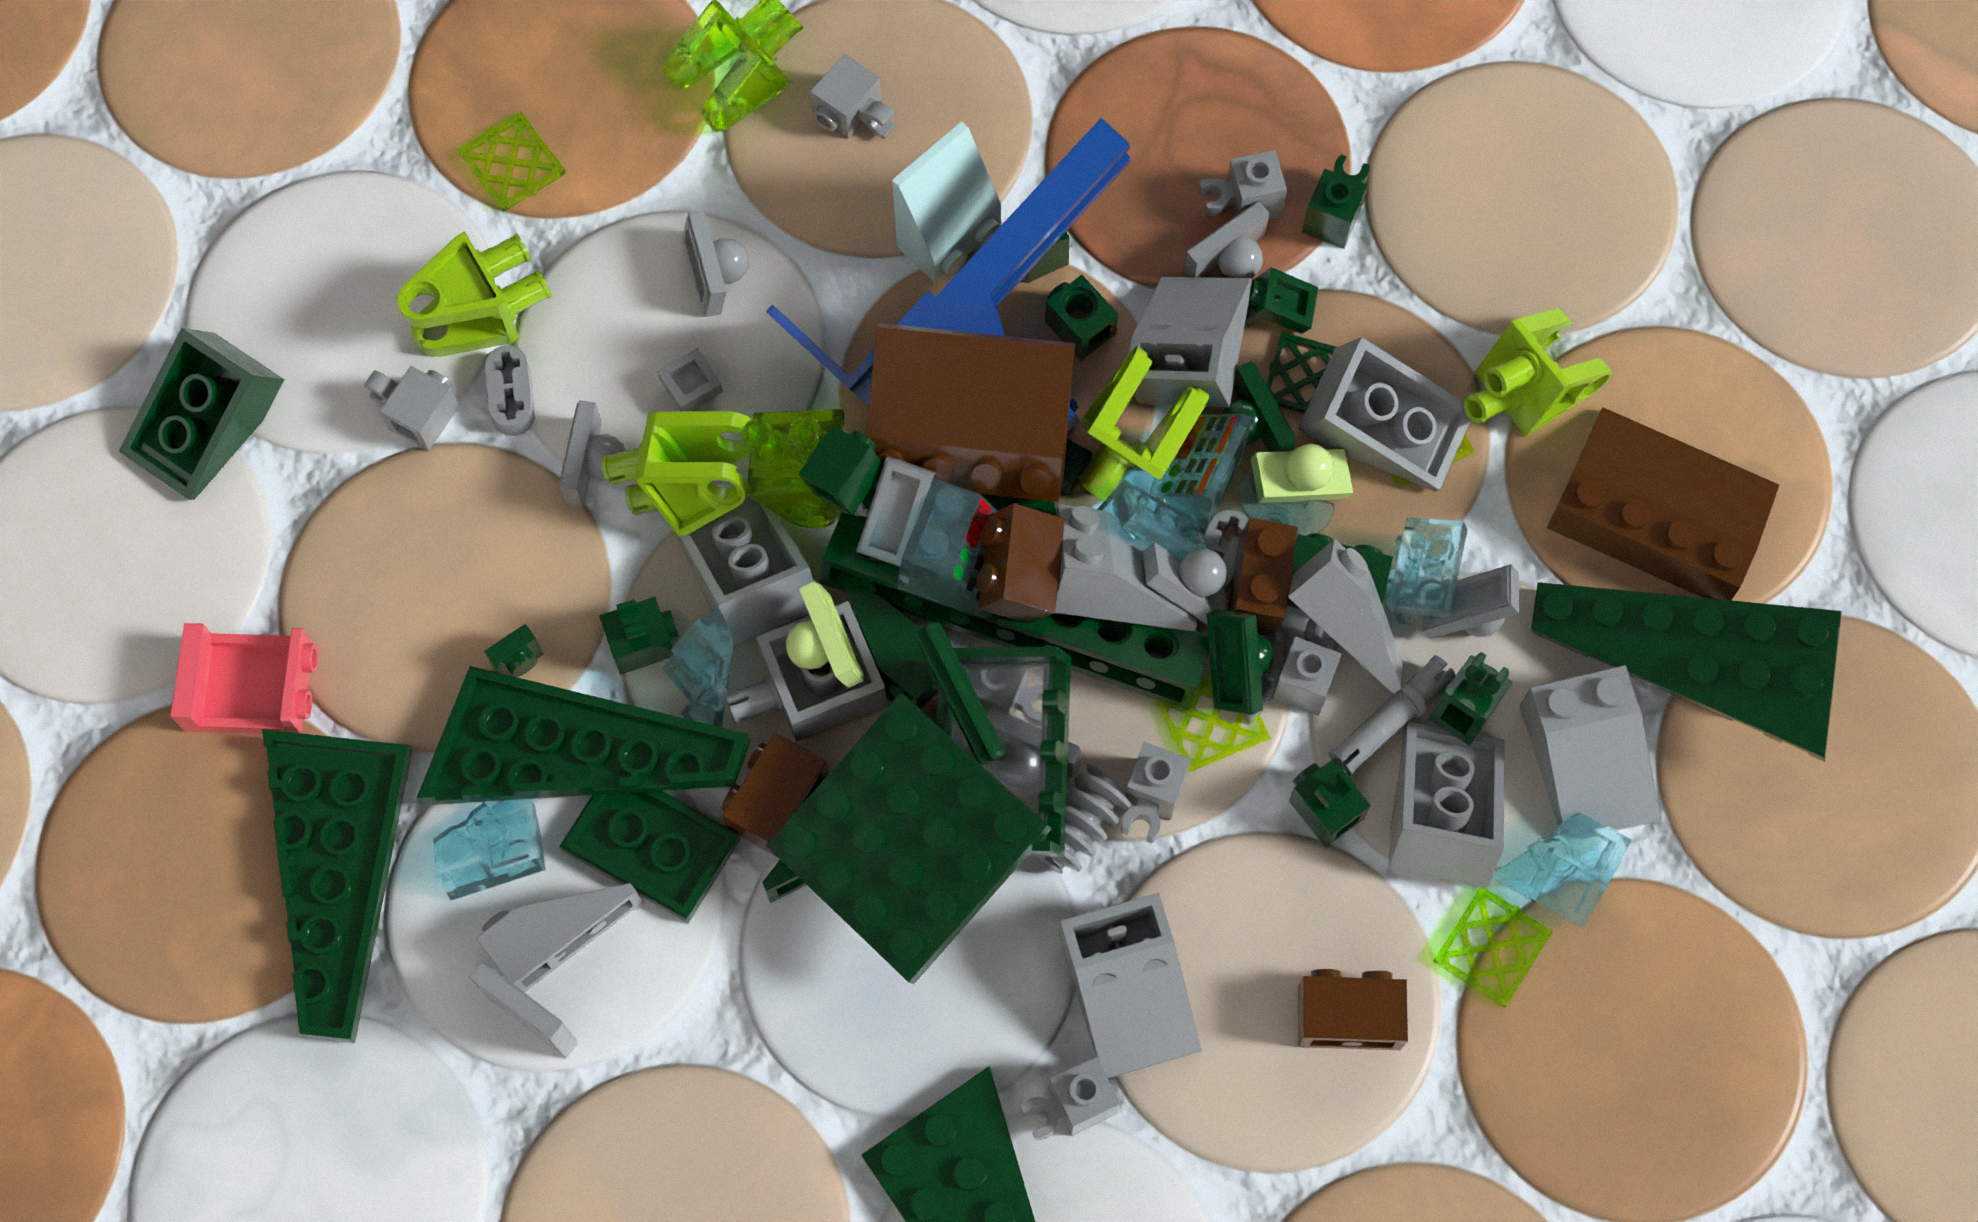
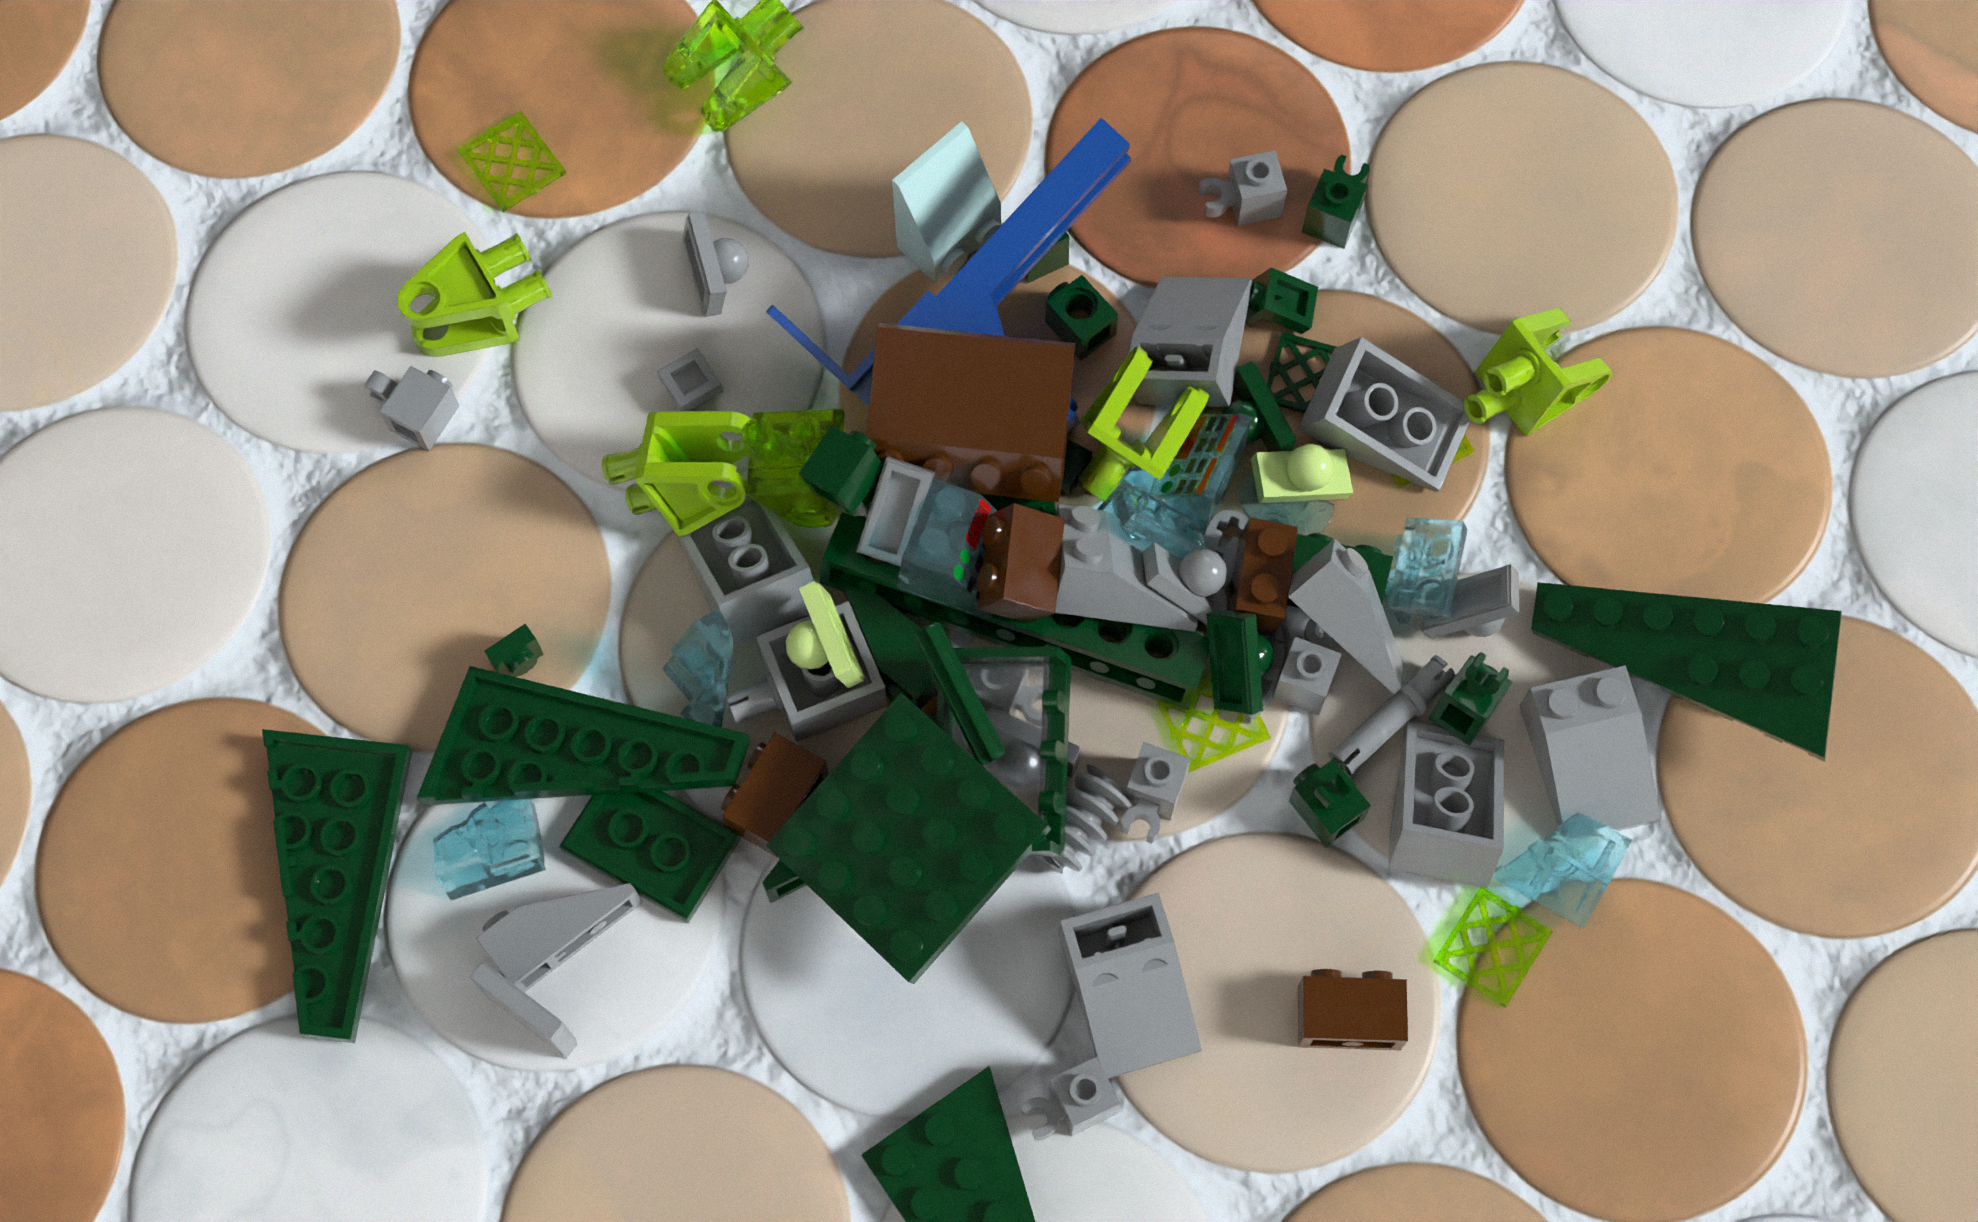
(199, 411): dark green slope -> none
(243, 681): coral panel -> none
(499, 391): light grey beam -> none
(585, 453): light grey tile -> none
(639, 634): dark green brick -> none
(851, 97): light grey brick -> none
(1231, 247): light grey tile -> none
(1664, 507): reddish brown slope -> none

